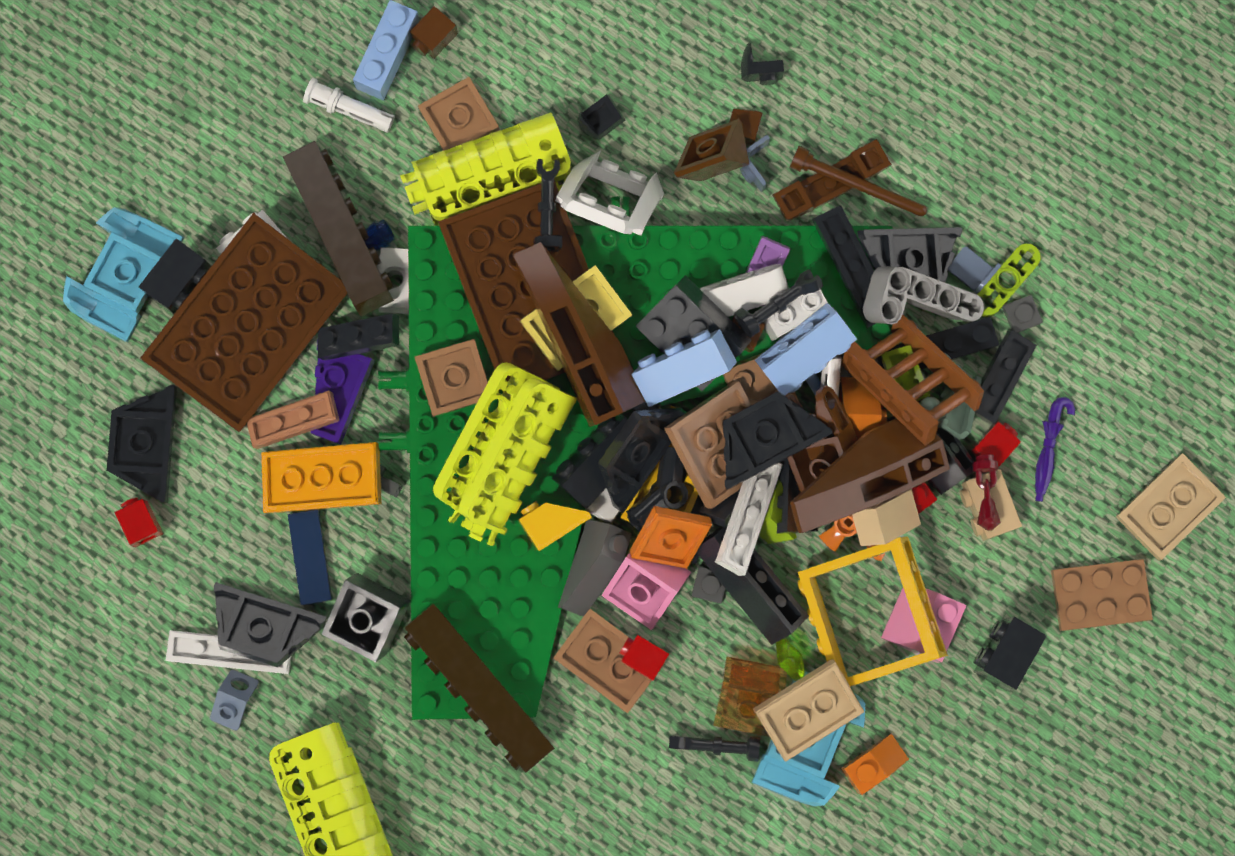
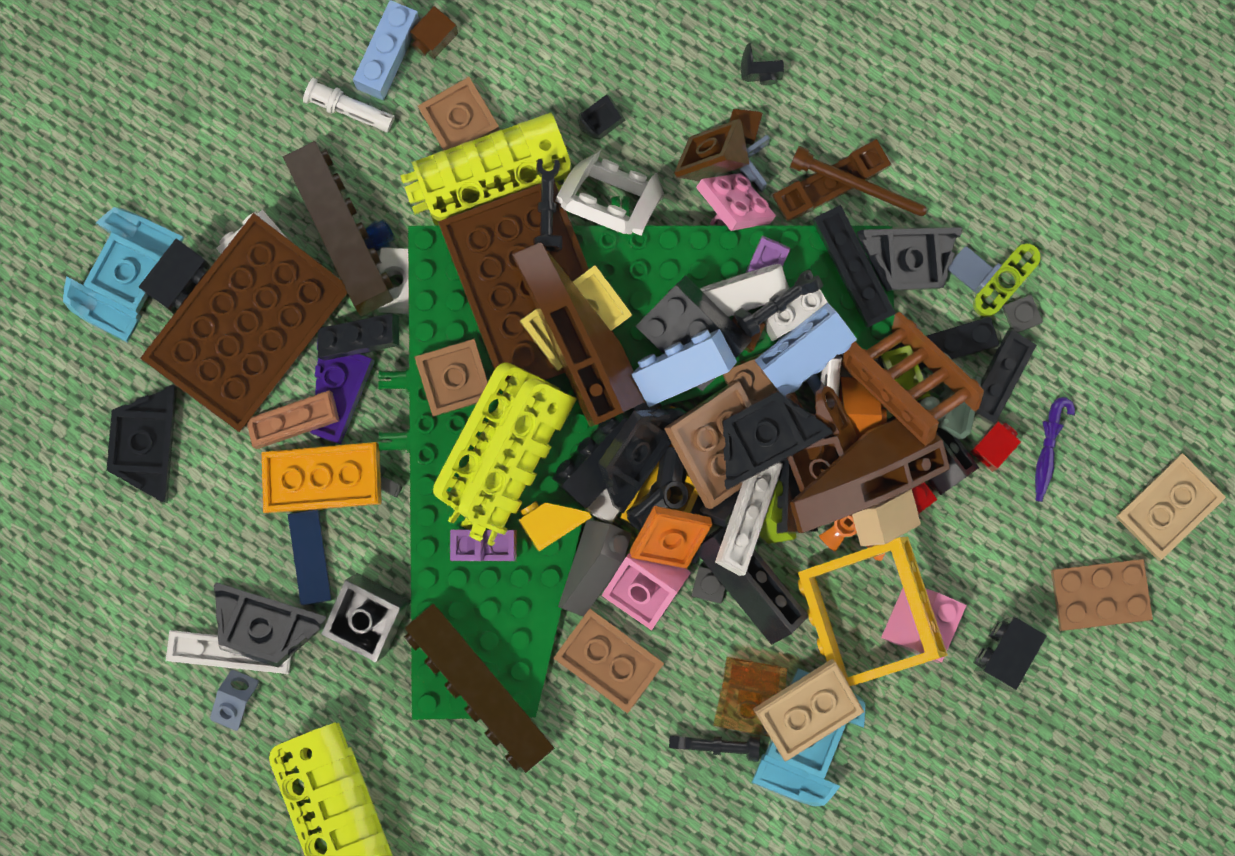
(138, 521): red brick -> none
(468, 549): none -> medium lavender slope
(643, 657): red brick -> none
(735, 202): none -> bright pink plate
(790, 659): clear neon green tile -> none
(875, 764): orange slope -> none
(926, 297): light grey beam -> none
(973, 496): tan brick -> none
(988, 514): dark red piece -> none

